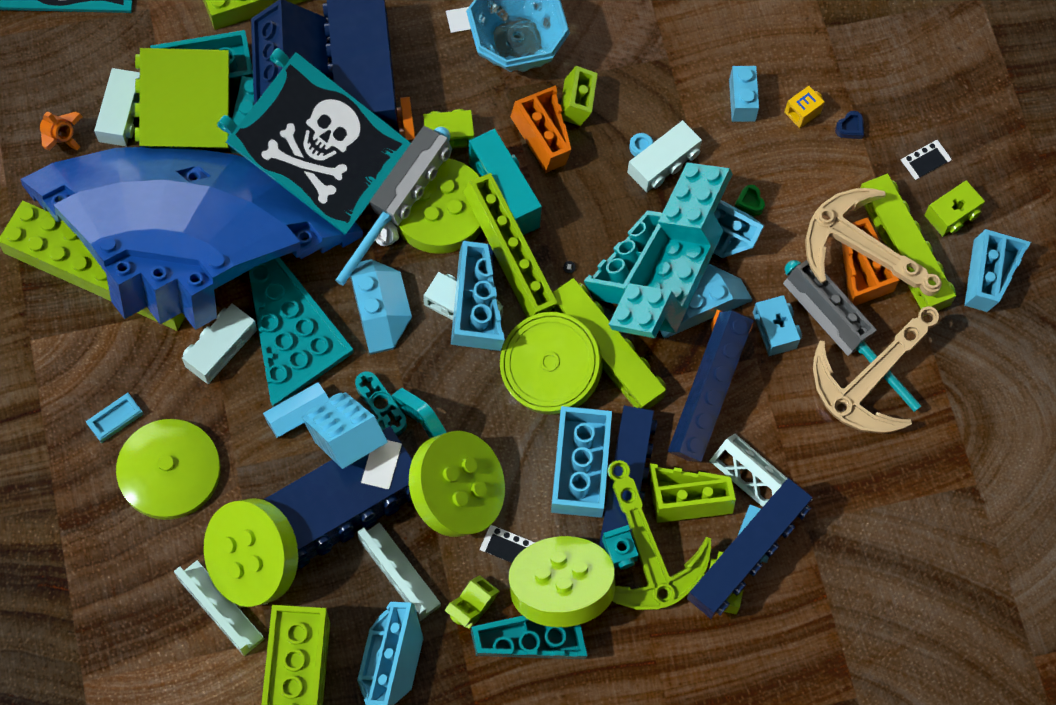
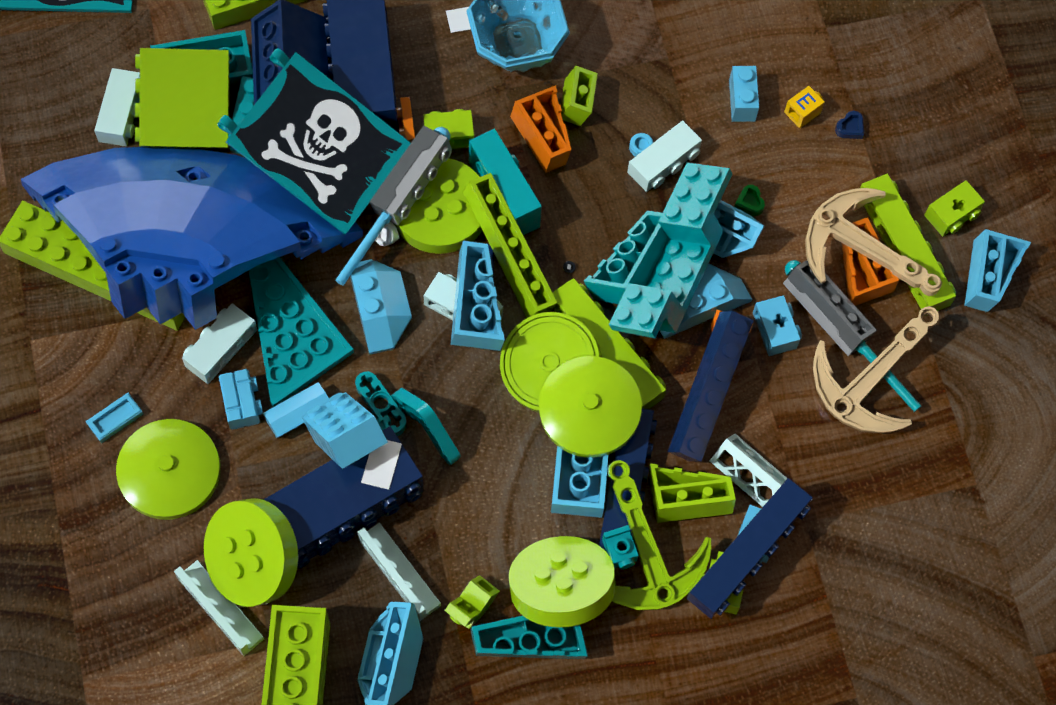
(58, 129): orange brick -> none
(239, 398): none -> medium azure brick
(456, 484): lime brick -> none
(503, 544): black sticker -> none
(590, 406): none -> lime dish
(926, 159): black sticker -> none

